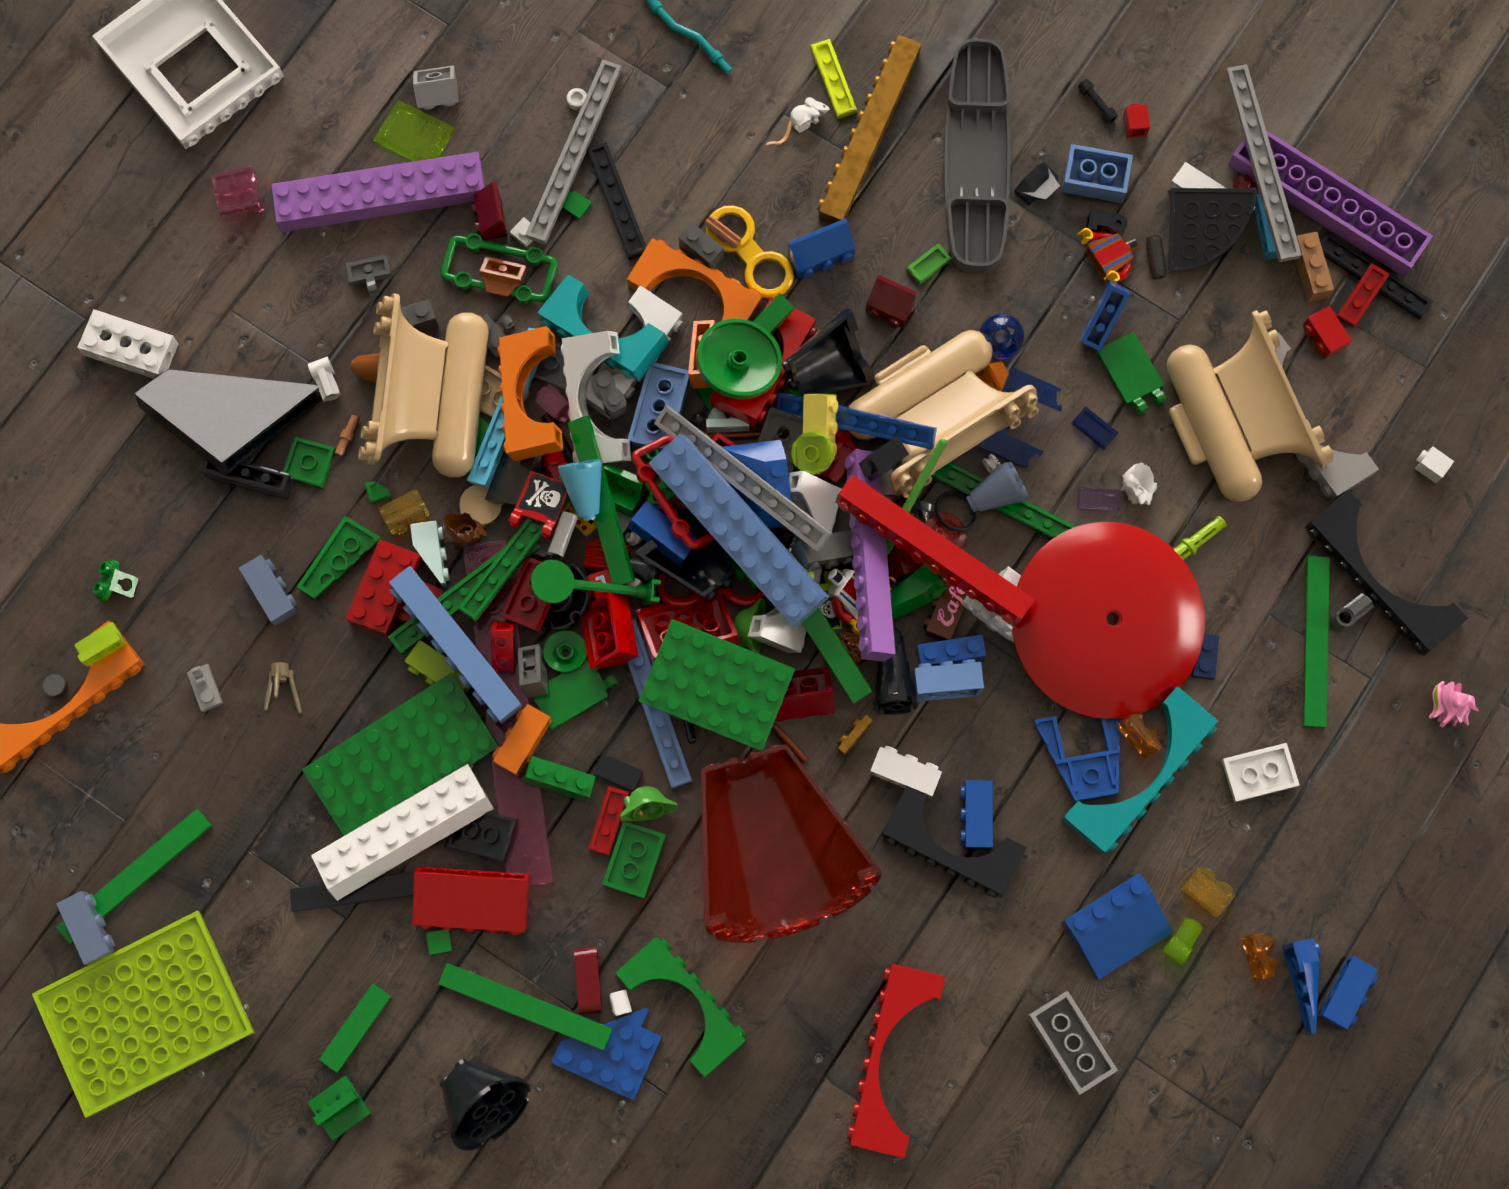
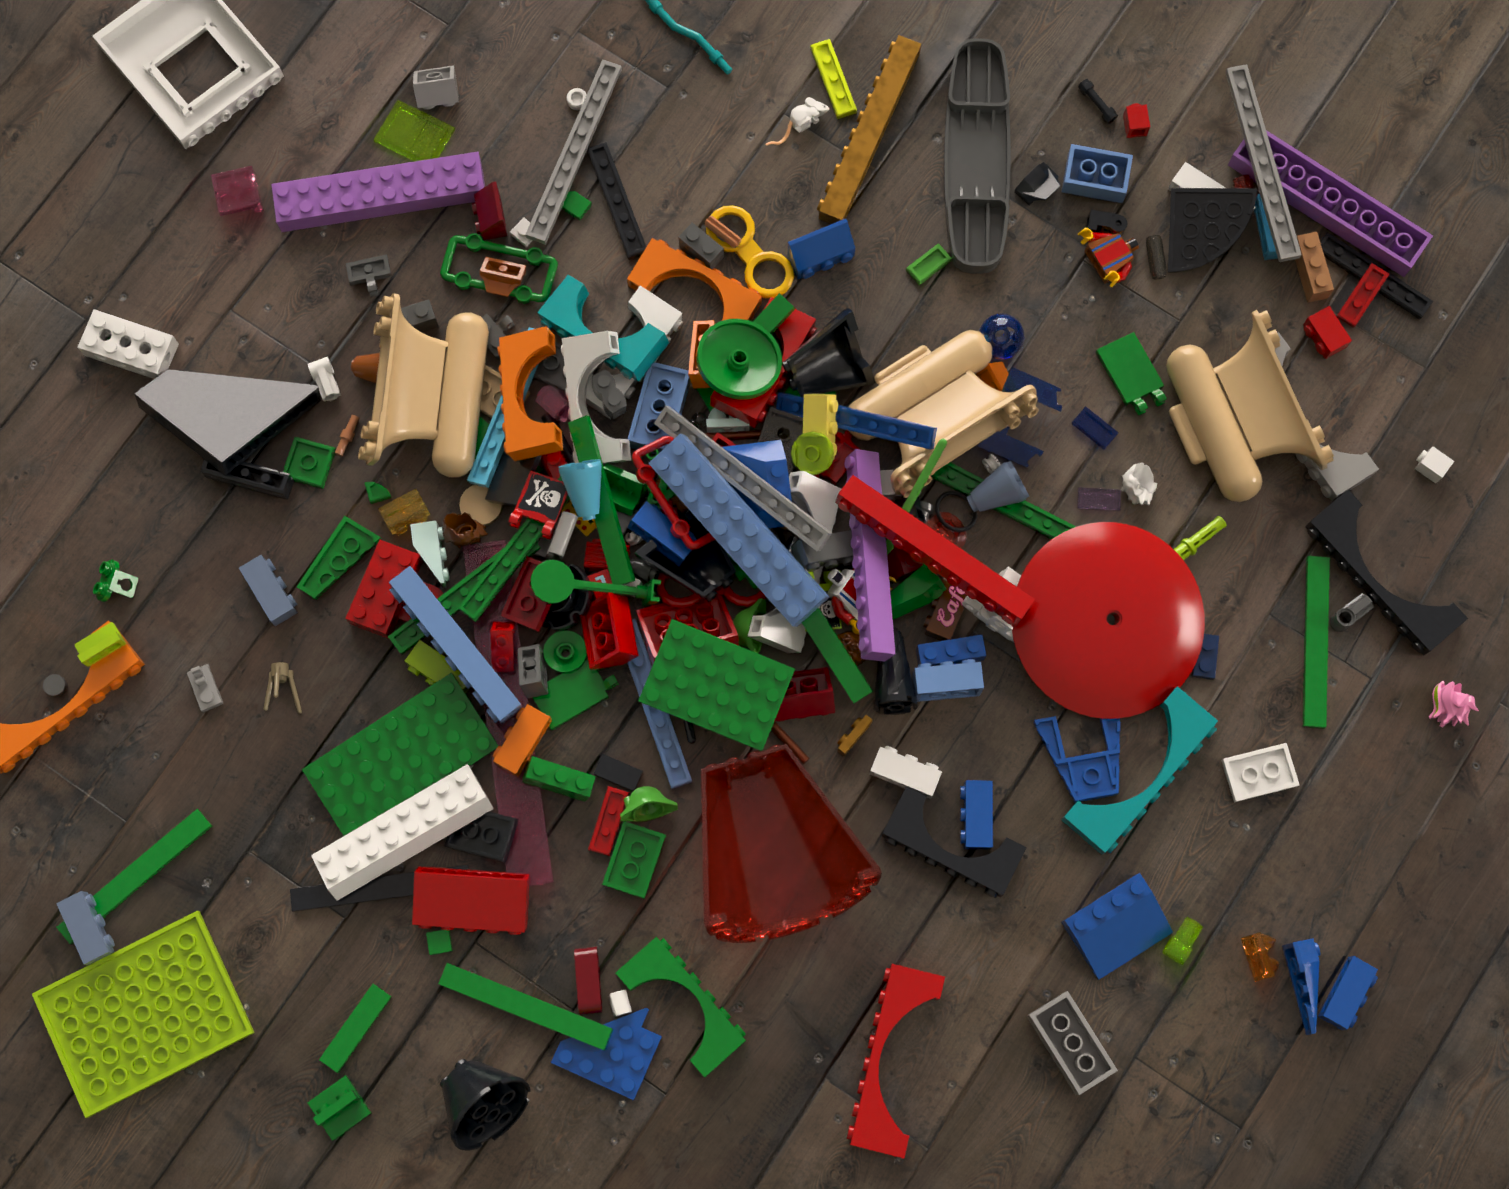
(883, 459): black slope -> none
(890, 302): dark red slope -> none
(1104, 315): blue brick -> none
(1143, 739): clear orange tile -> none
(1208, 891): clear yellow brick -> none

